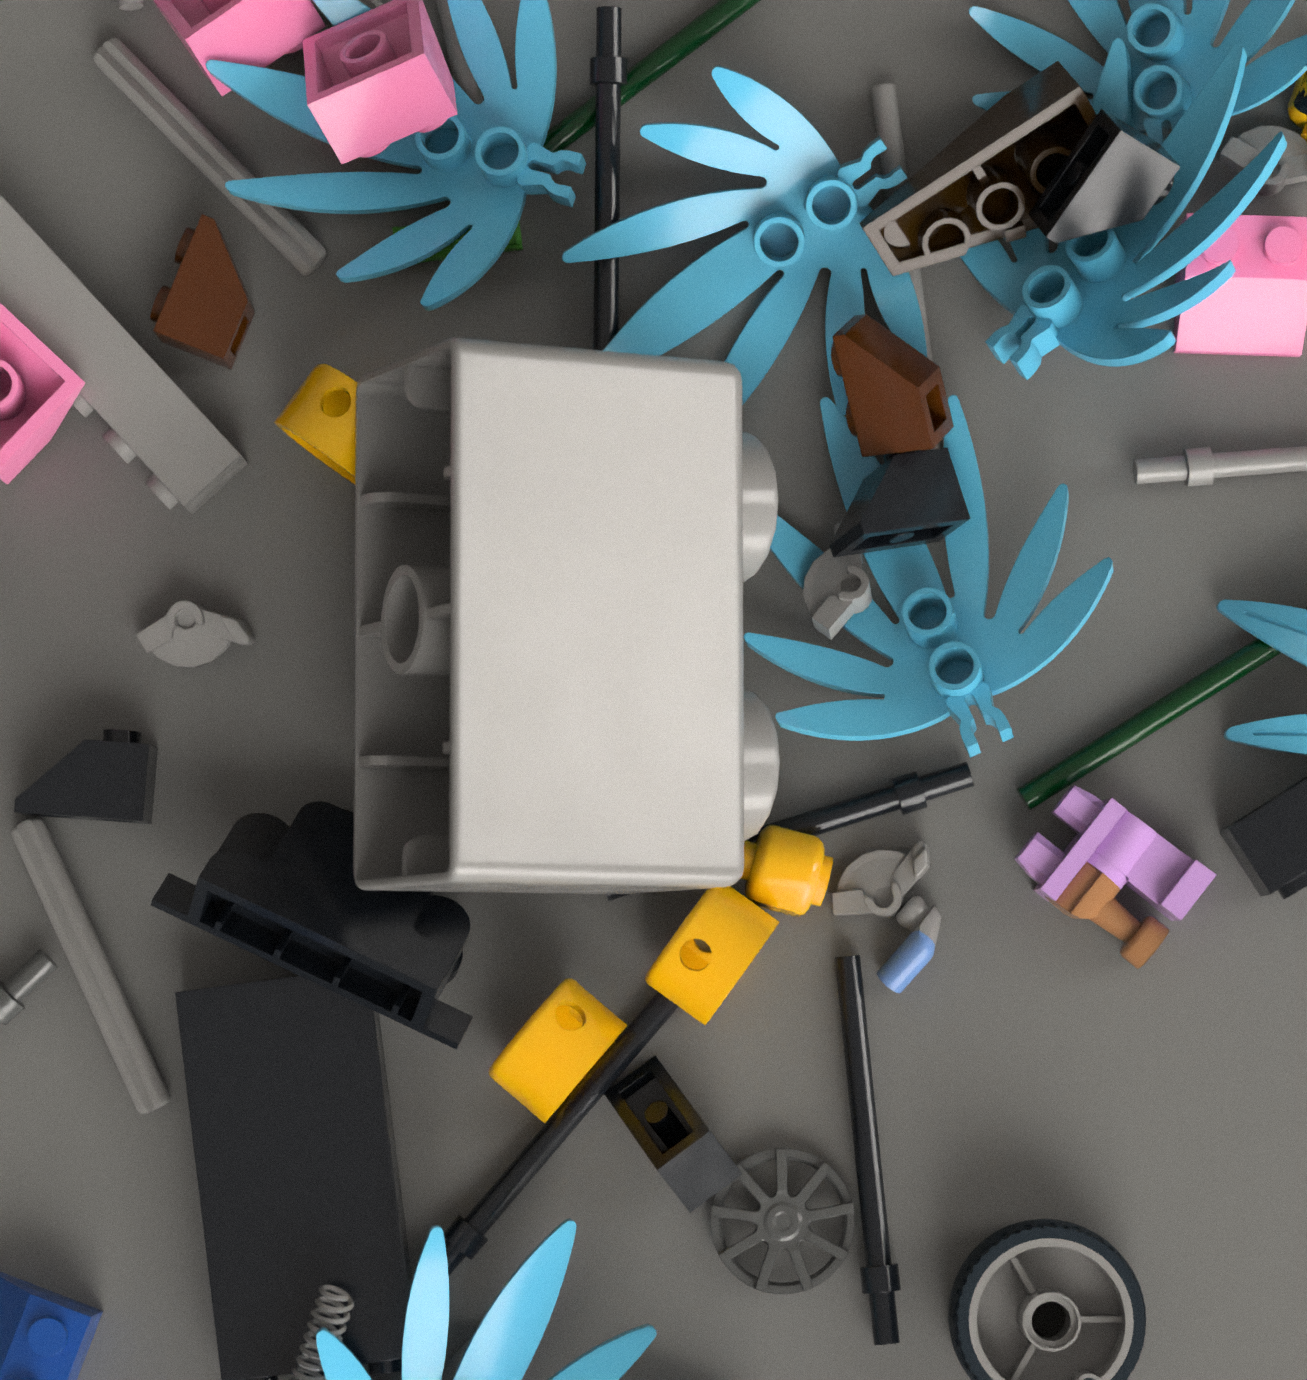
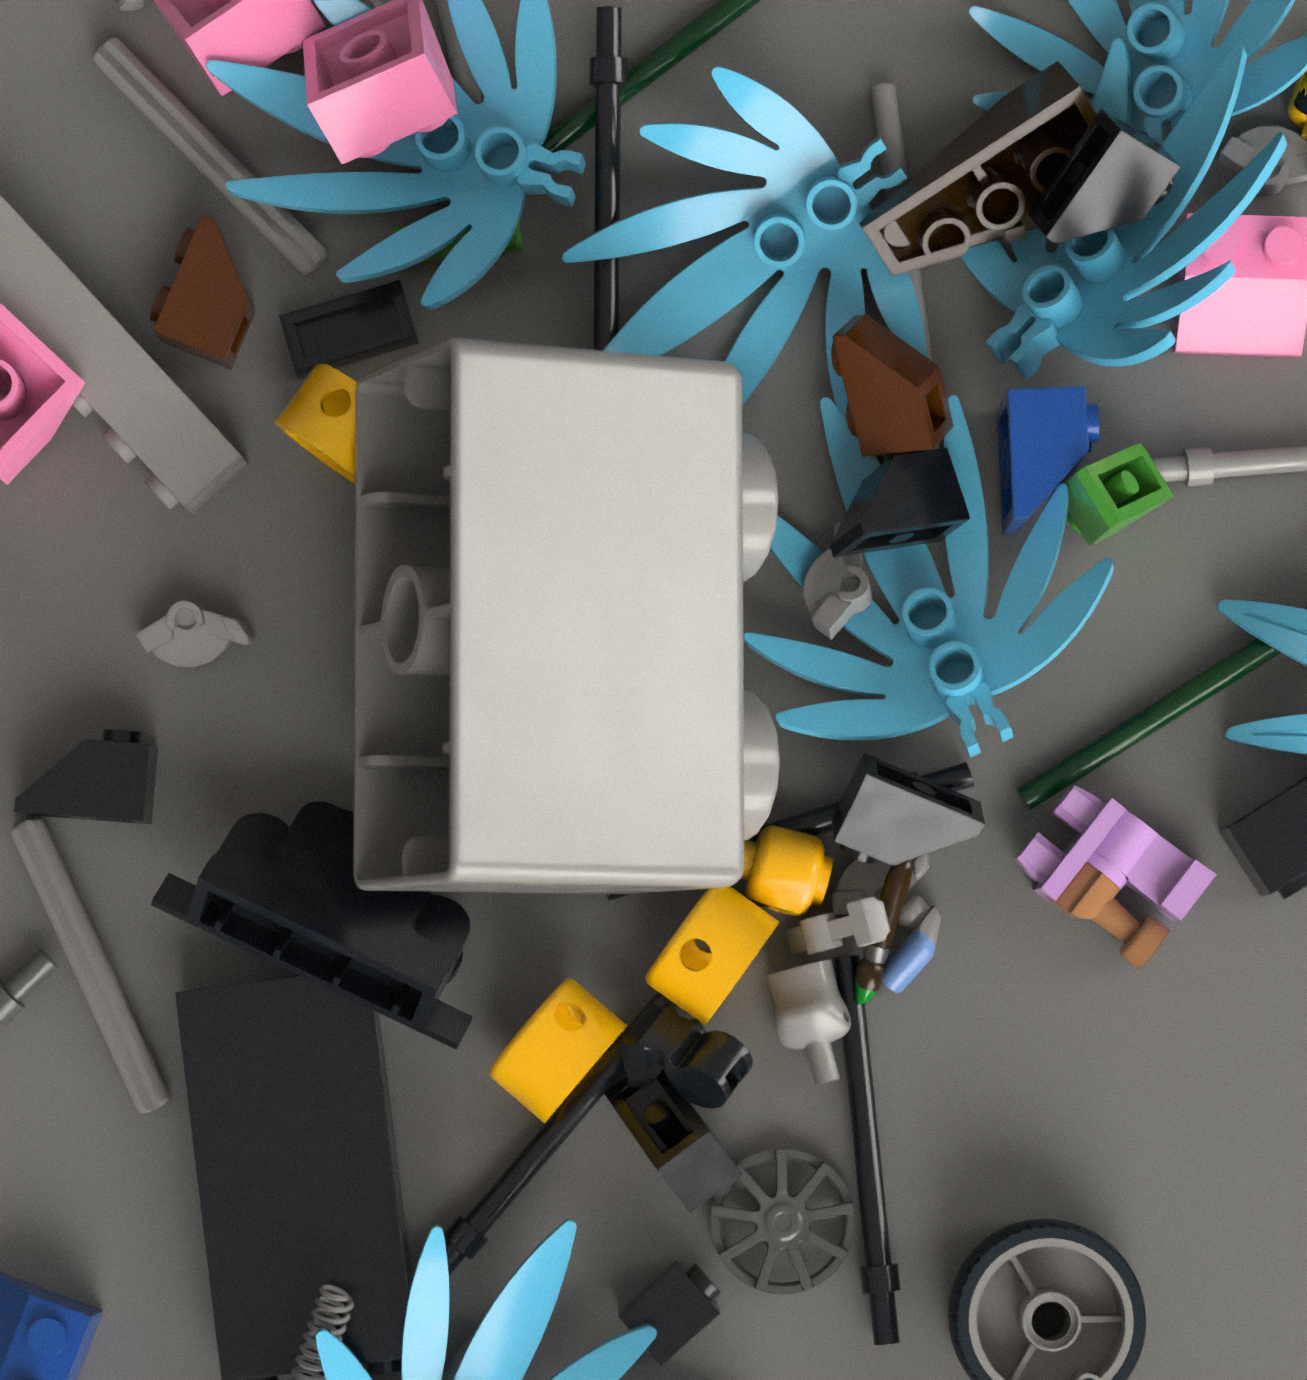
(349, 328): none -> black tile
(676, 1305): none -> black brick
(697, 1063): none -> black leg
(810, 1014): none -> light grey piece
(865, 921): none -> light grey piece
(870, 969): none -> dark brown piece
(900, 815): none -> slope
(1039, 446): none -> blue slope
(1114, 493): none -> bright green slope

